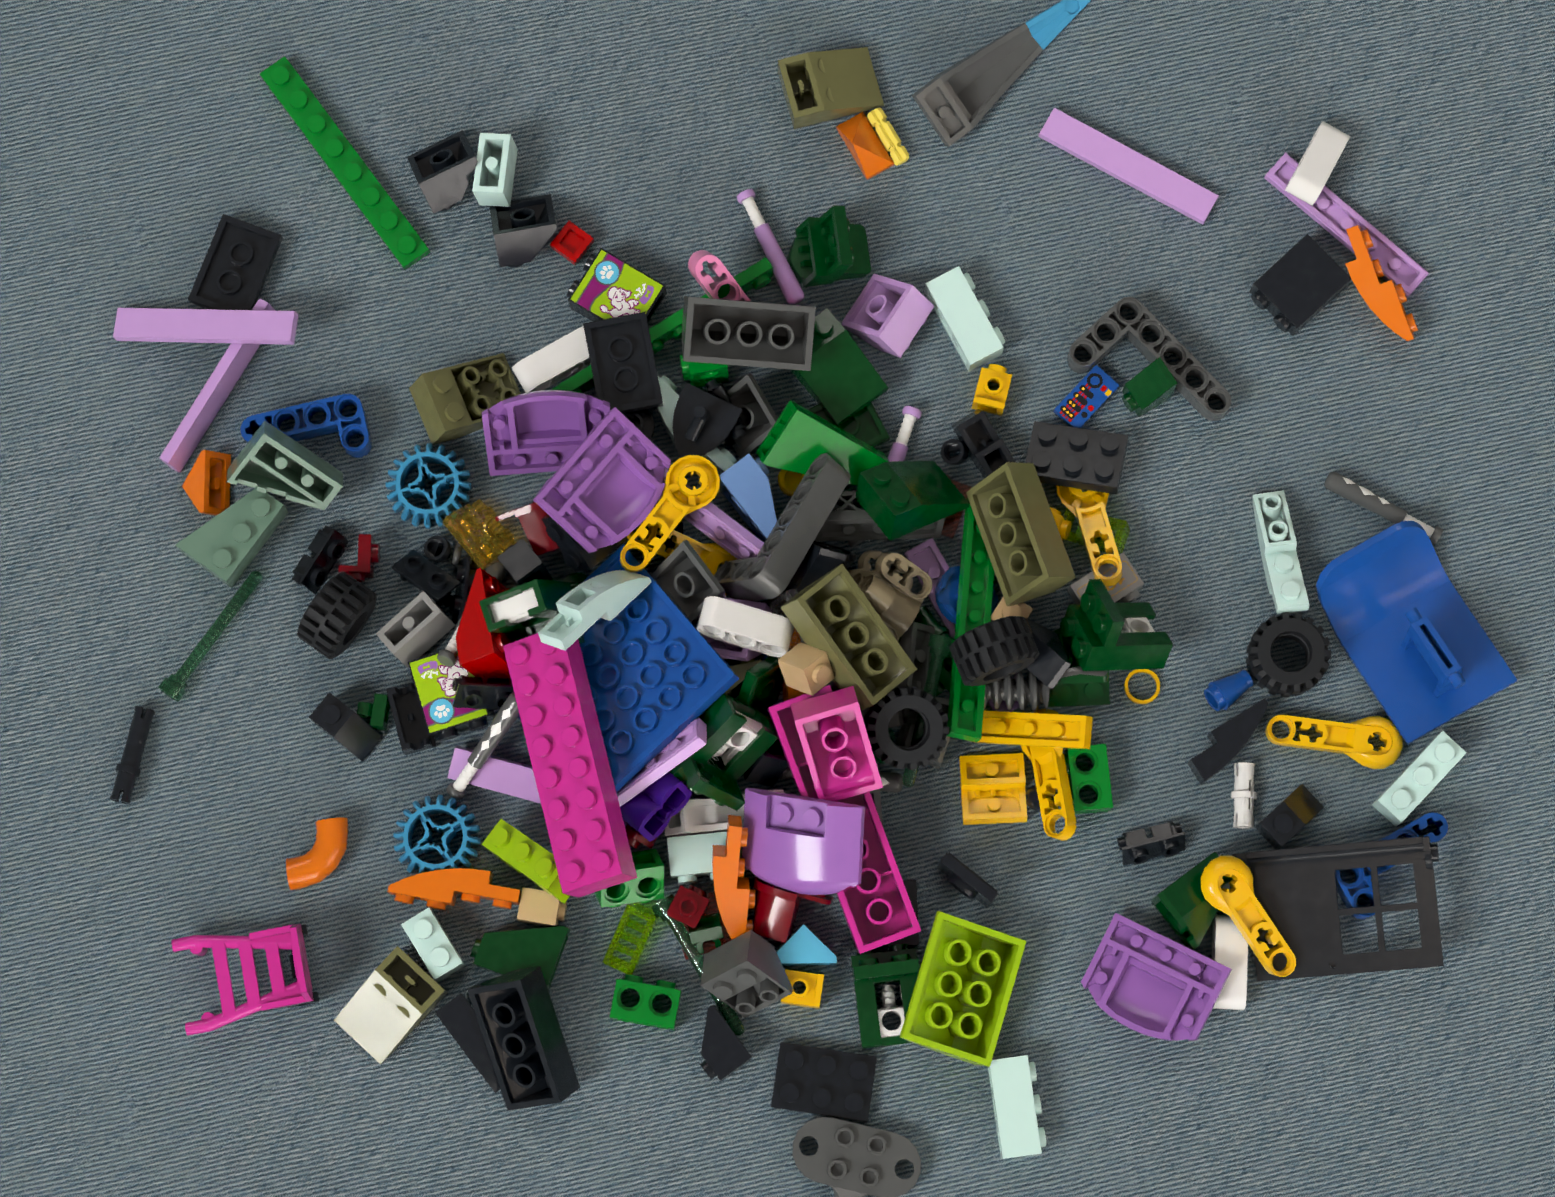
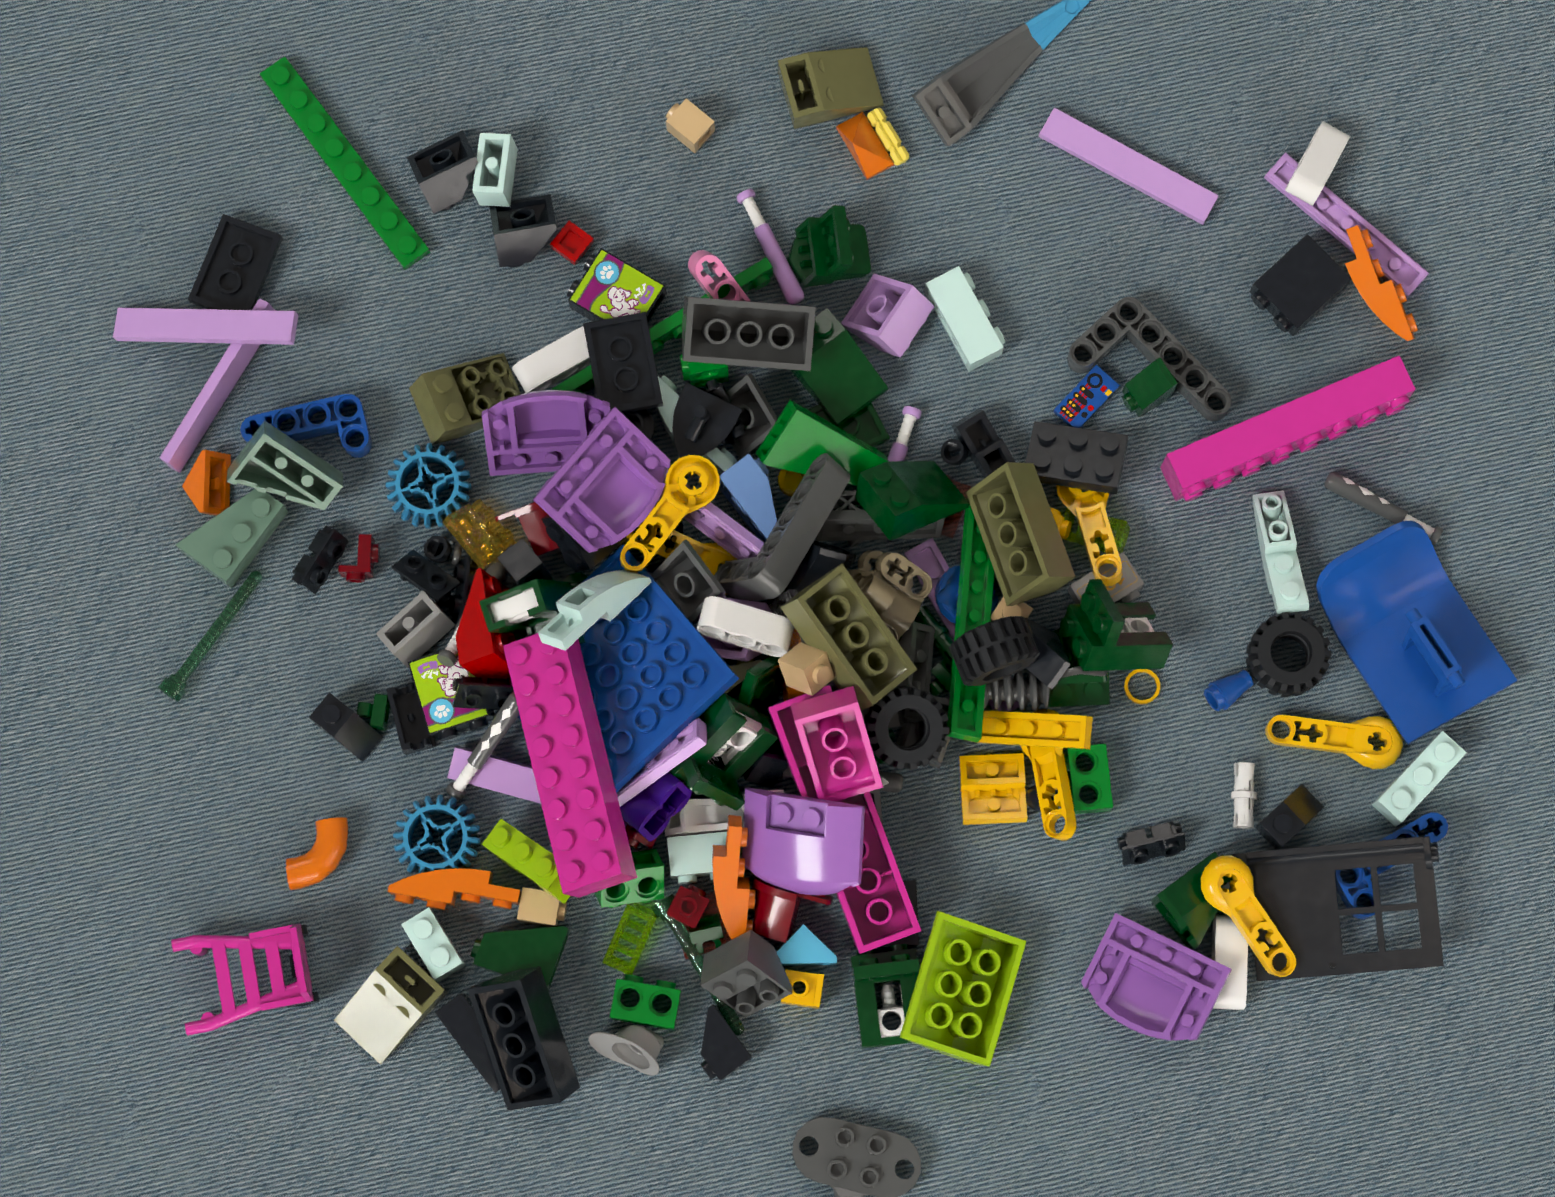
(132, 755): black pin -> none
(336, 615): black tyre -> none
(630, 1046): none -> light grey piece
(689, 125): none -> tan brick
(824, 1082): black plate -> none
(939, 649): clear green piece -> none
(966, 880): black piece -> none
(992, 400): yellow brick -> none
(1016, 1107): light aqua brick -> none
(1227, 742): black slope -> none
(1287, 429): none -> dark pink brick

